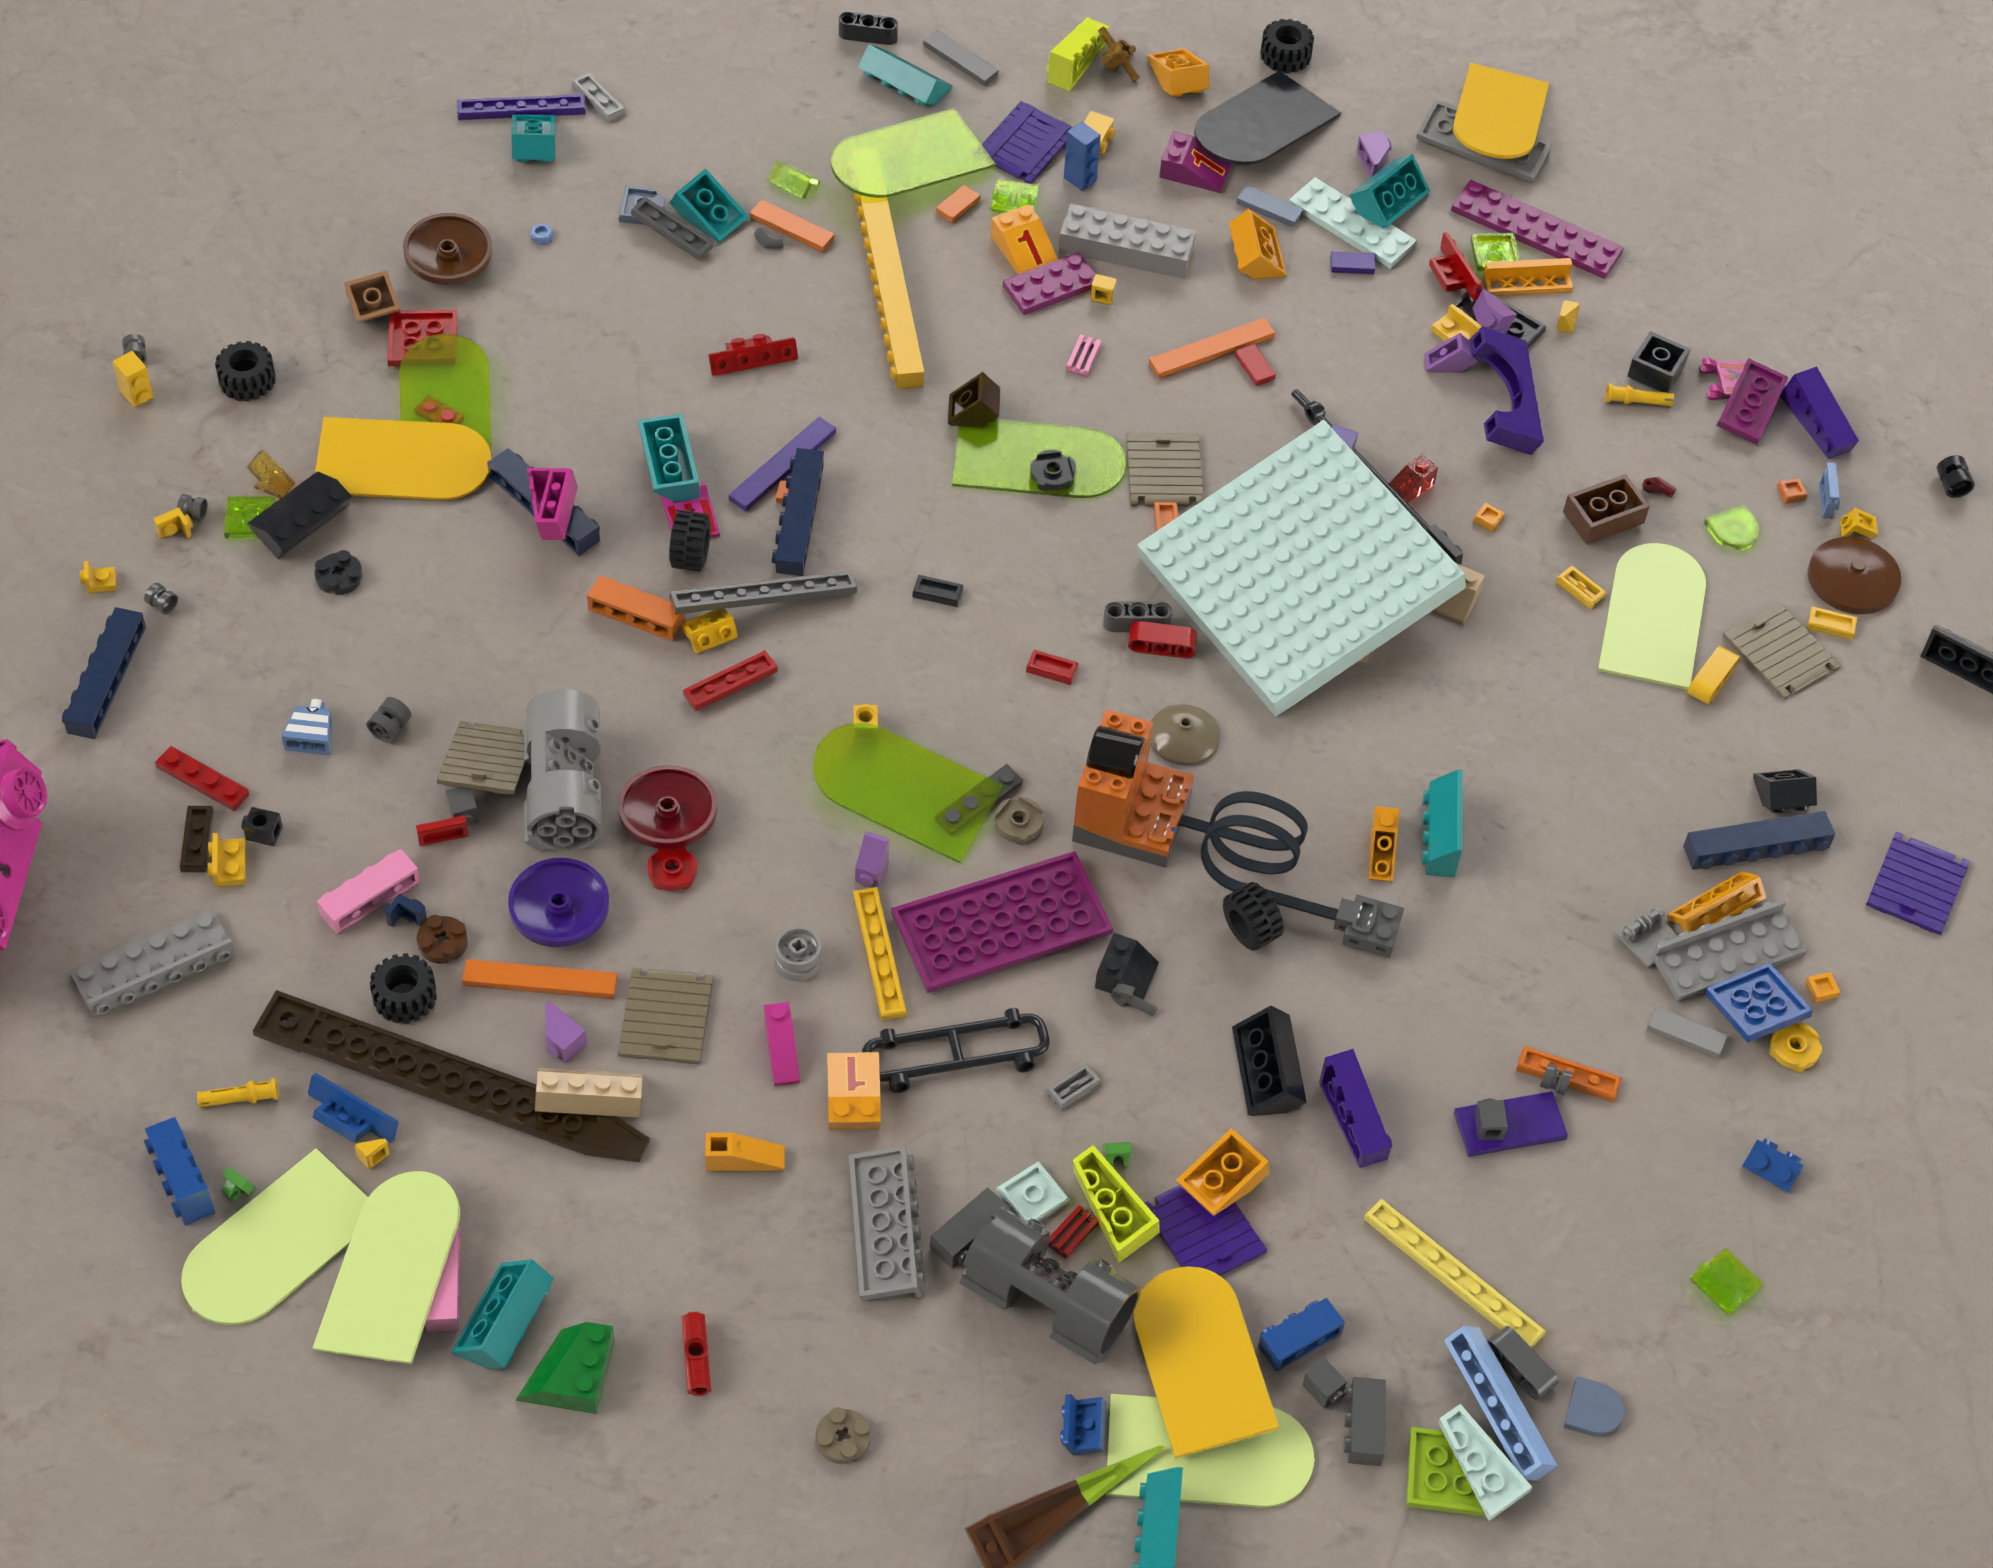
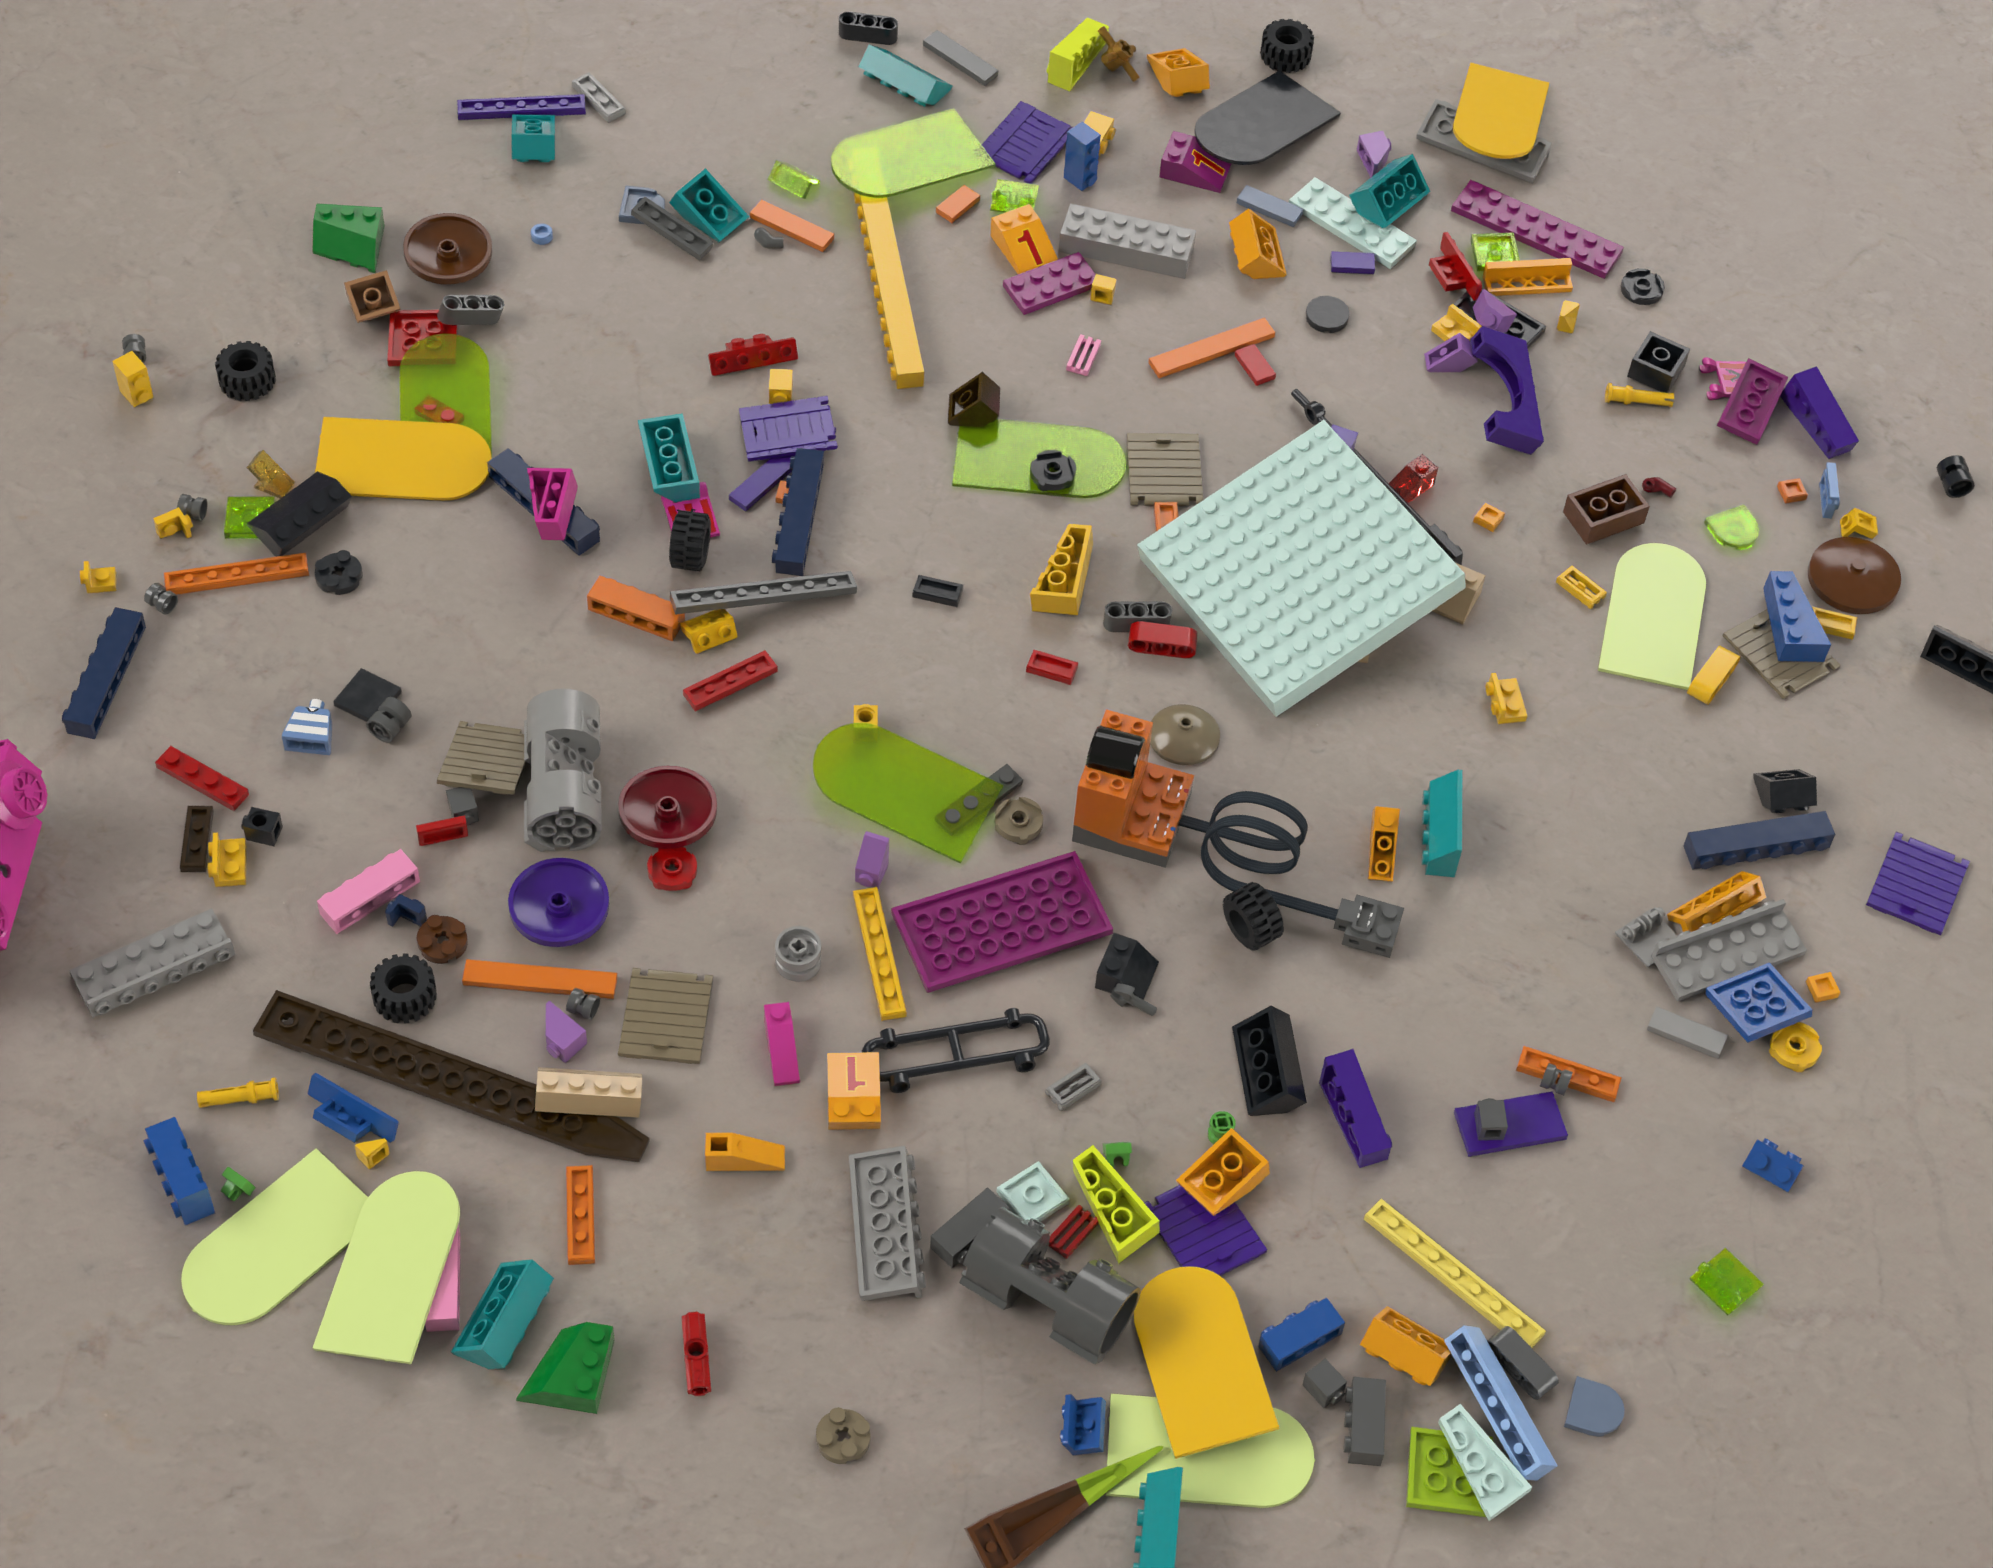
(237, 573): none -> orange tile
(348, 234): none -> green wedge
(365, 694): none -> black tile
(470, 309): none -> dark grey beam
(580, 1215): none -> orange tile
(582, 1003): none -> dark grey wheel
(780, 385): none -> yellow brick
(786, 427): none -> door
(1064, 578): none -> yellow wedge
(1220, 1124): none -> bright green wheel
(1327, 314): none -> tile
(1406, 1346): none -> light orange slope
(1506, 700): none -> yellow bracket
(1642, 286): none -> black tile
(1793, 621): none -> wedge

